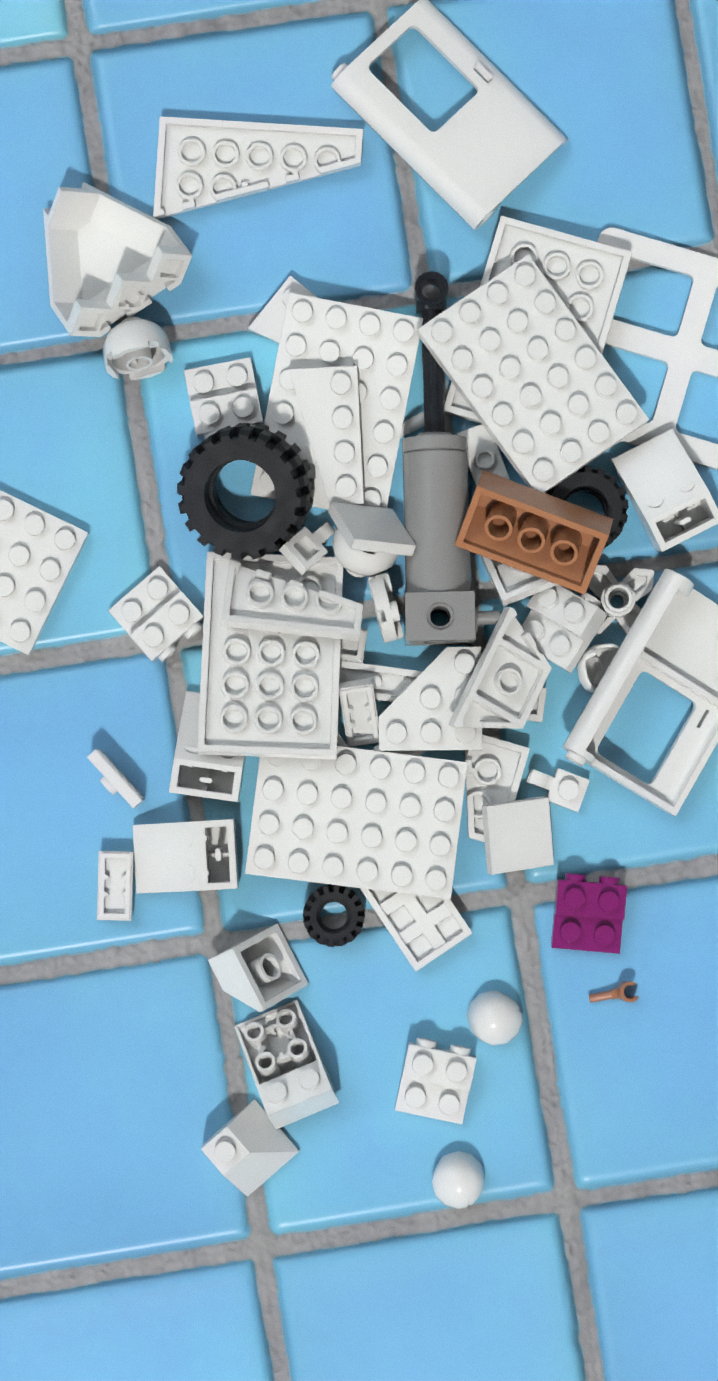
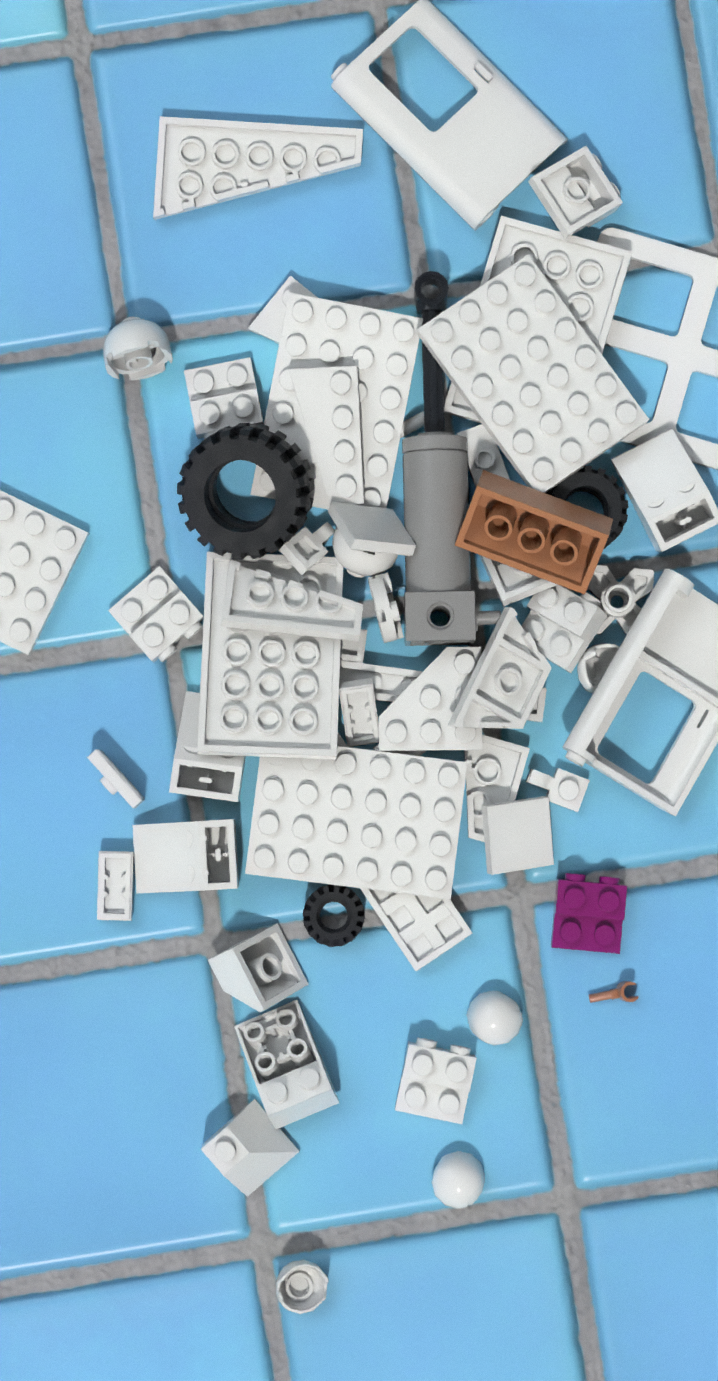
(106, 259): white panel -> none
(301, 1286): none -> white hair
(576, 192): none -> white plate

